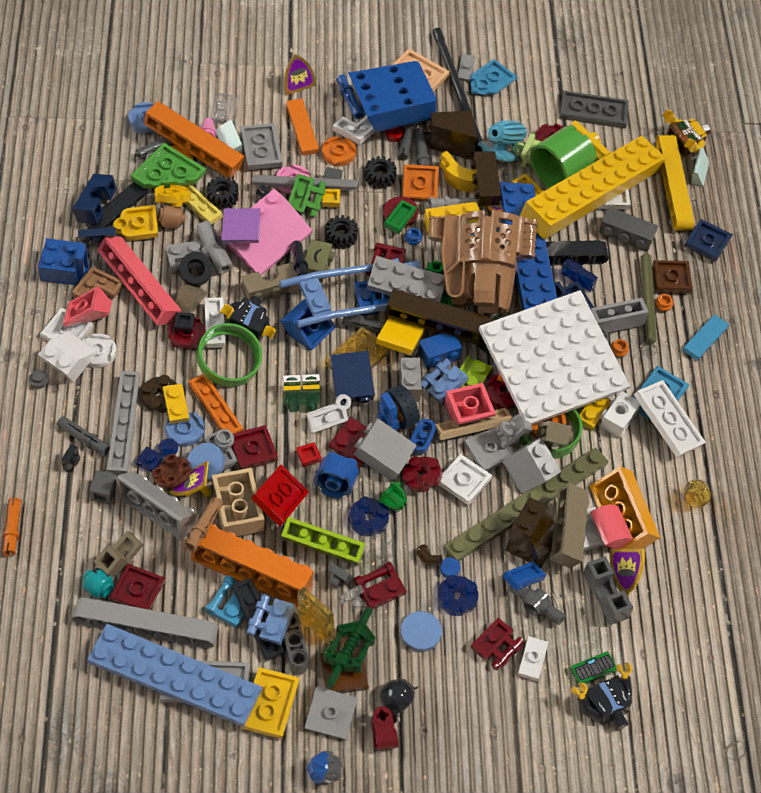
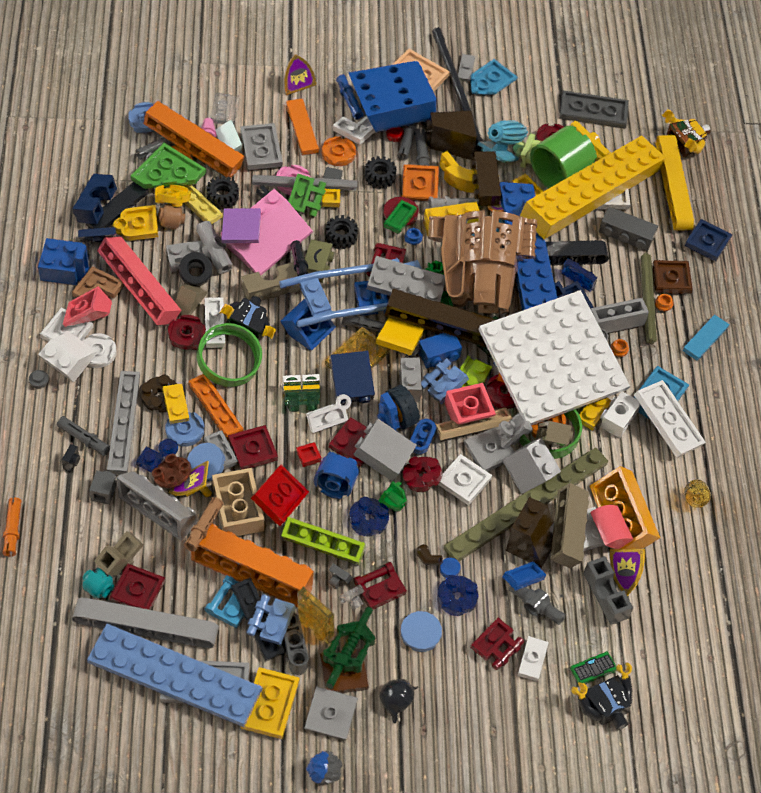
(184, 322): black tile -> none
(224, 438): light grey plate -> none
(384, 732): dark red piece -> none
(700, 168): light aqua slope -> none

